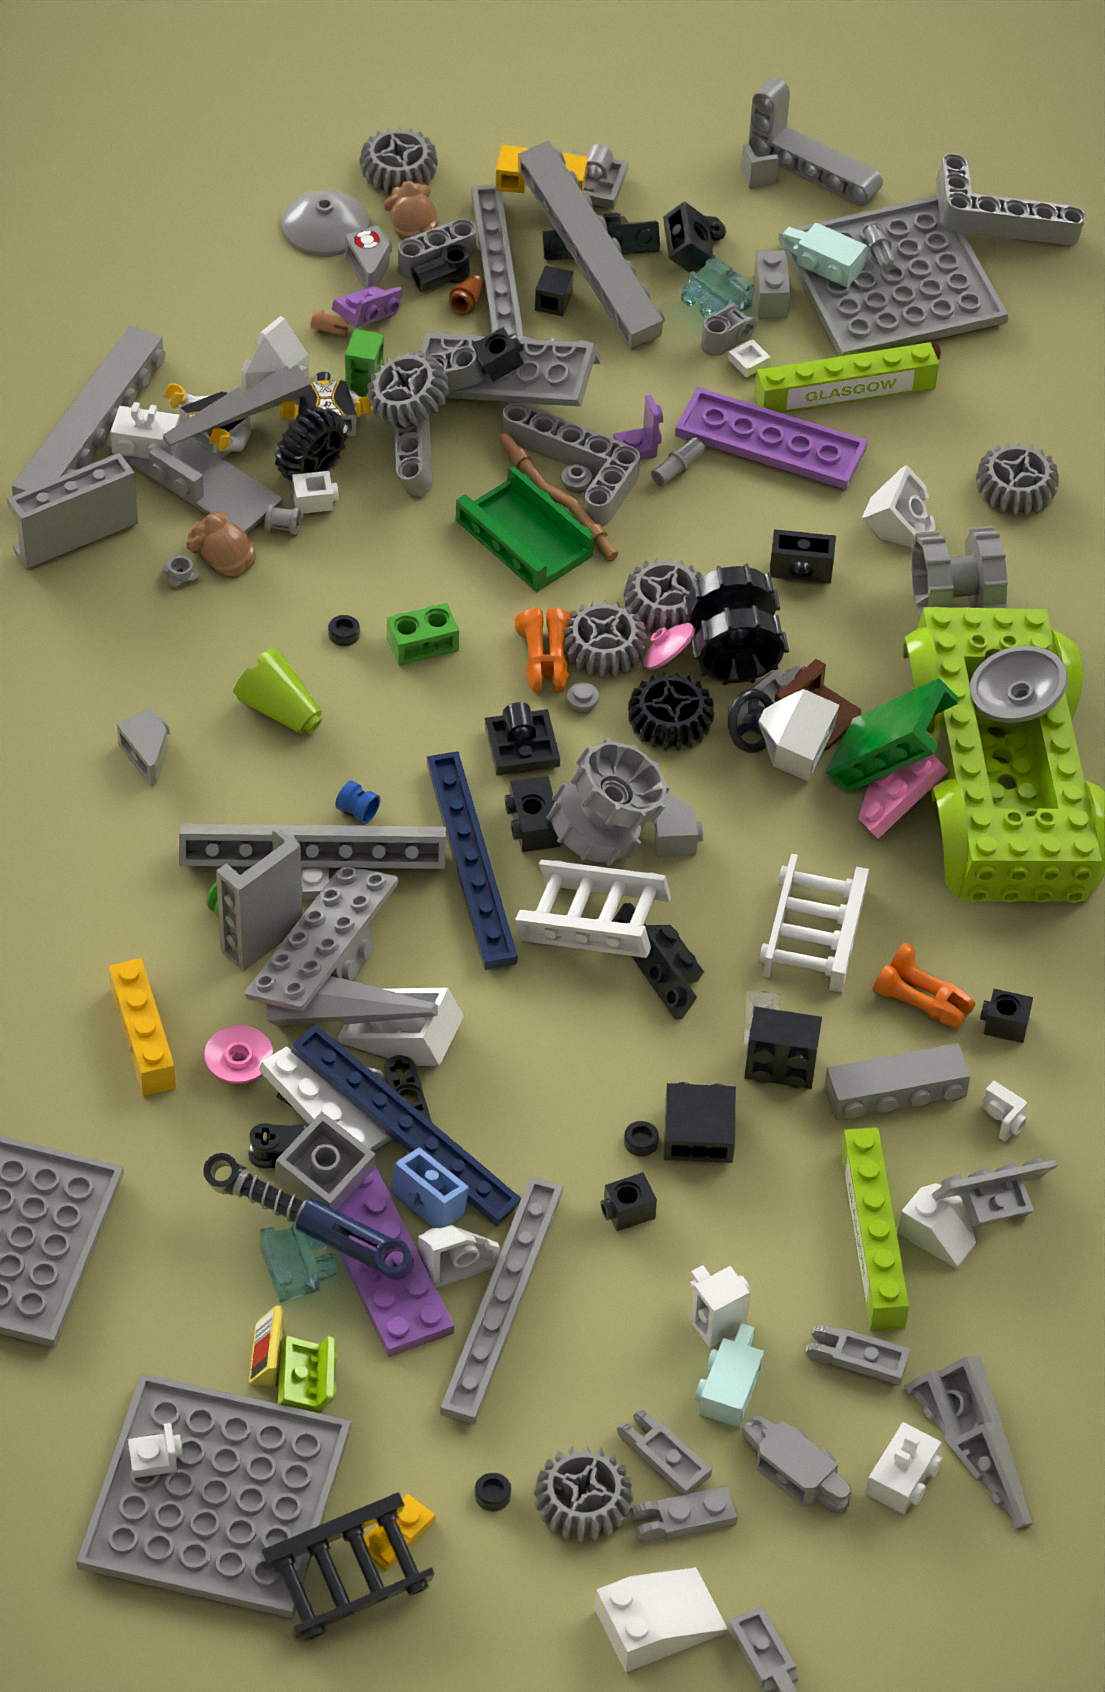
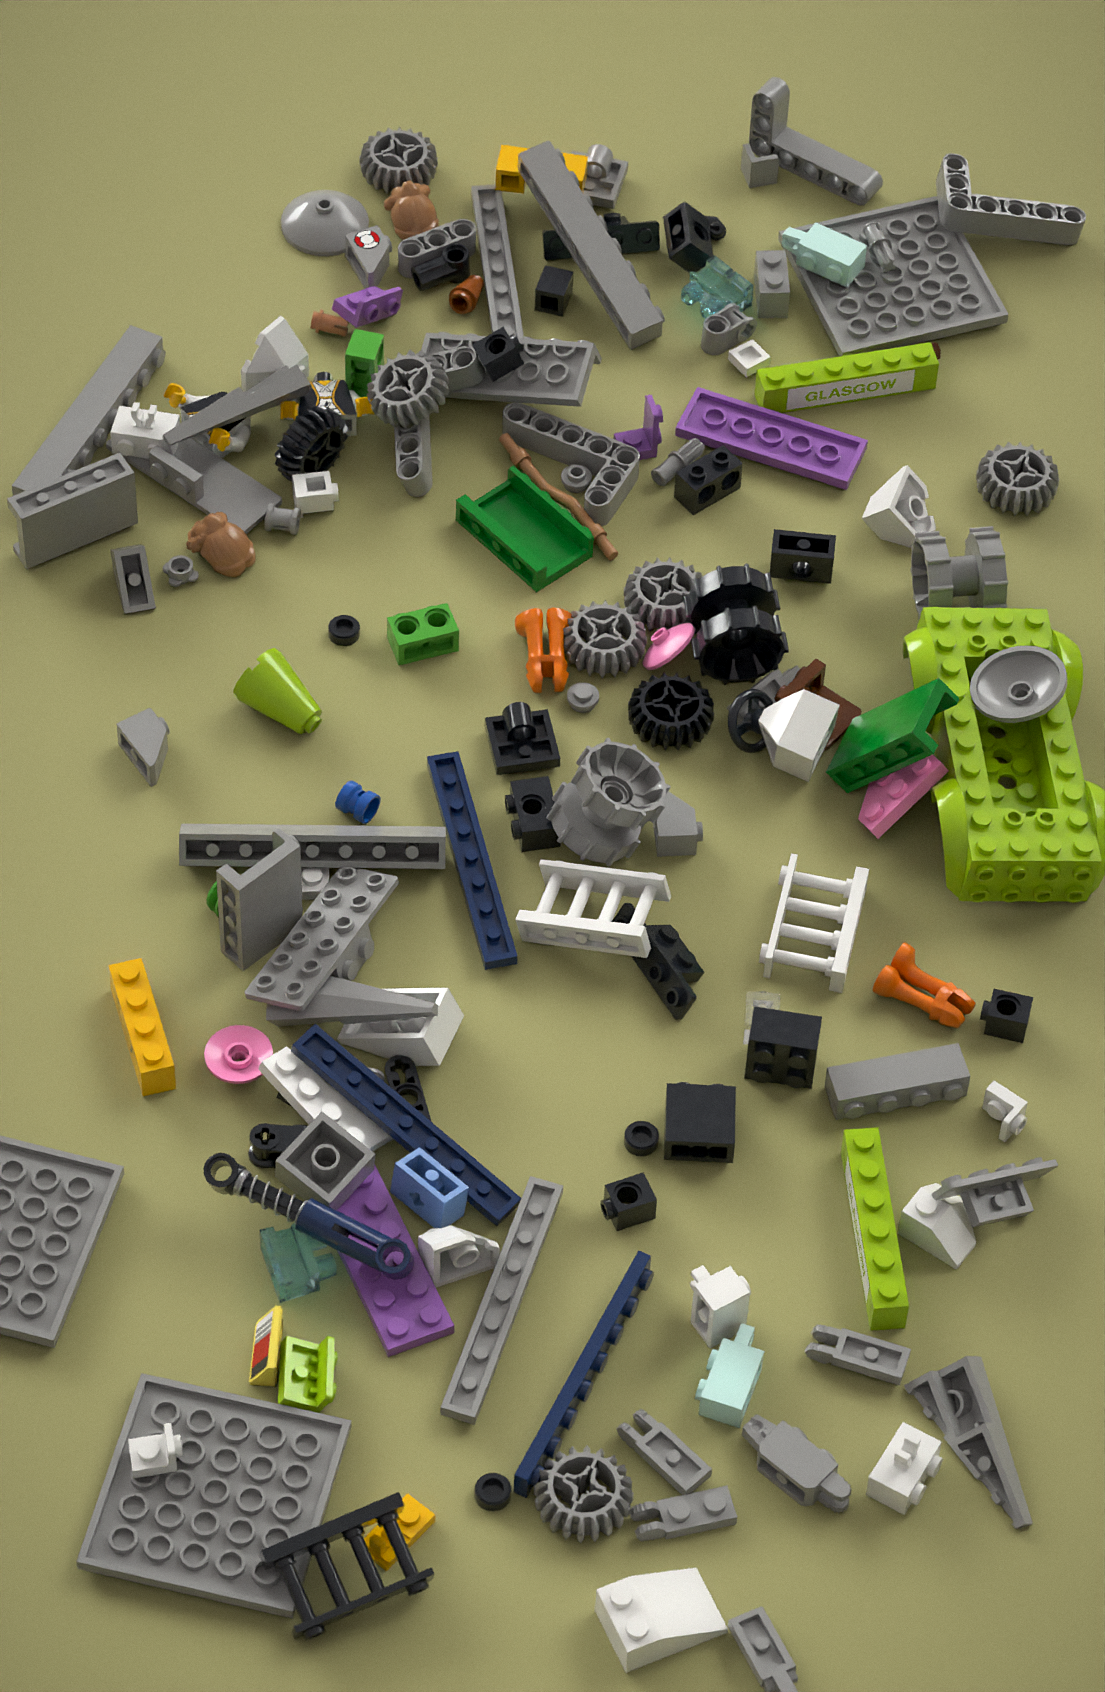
(133, 578): none -> light grey slope
(579, 1383): none -> dark blue plate
(708, 480): none -> black brick

